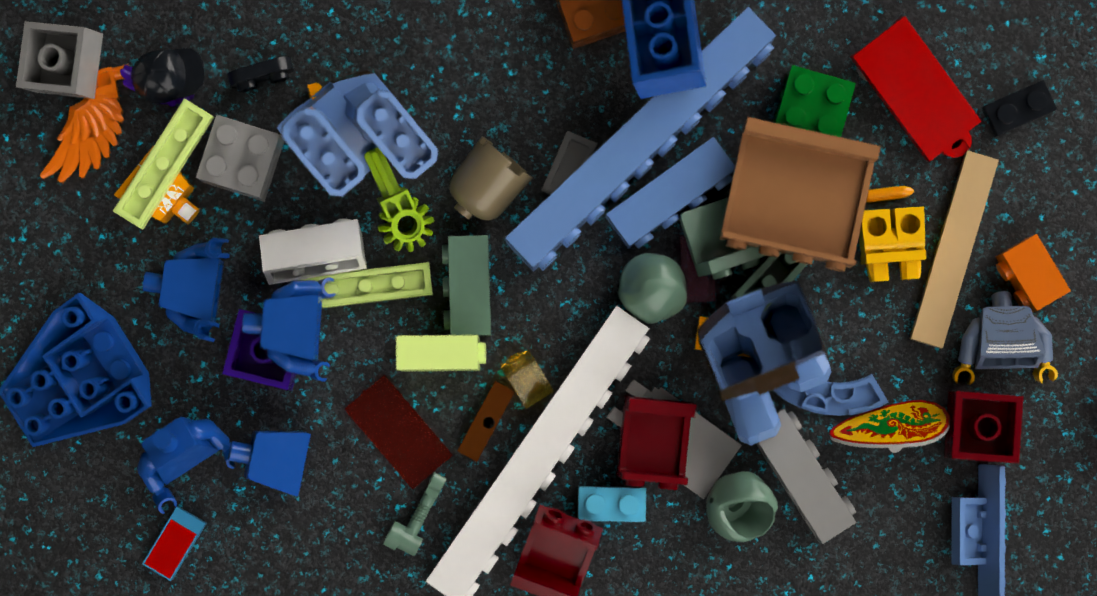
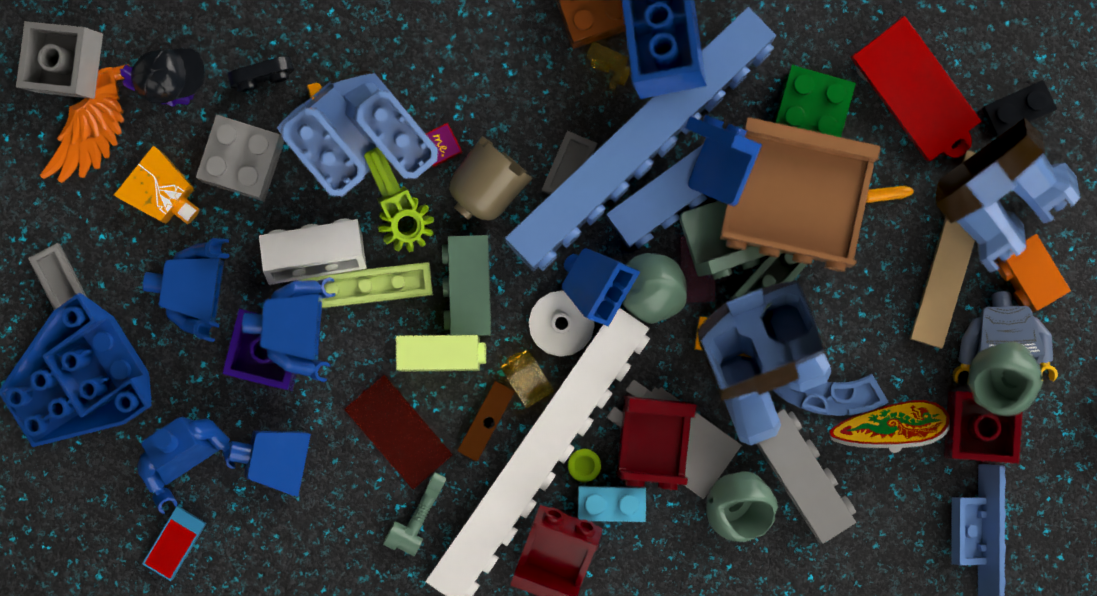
(56, 275): none -> light grey tile
(163, 164): yellowish green tile -> none
(445, 142): none -> magenta tile
(548, 336): none -> white plate
(584, 465): none -> lime tile
(597, 284): none -> blue torso
(607, 59): none -> clear yellow bracket
(723, 160): none -> blue bracket
(899, 244): yellow hips -> none
(1005, 378): none -> sand green piece
(1008, 163): none -> medium blue piece

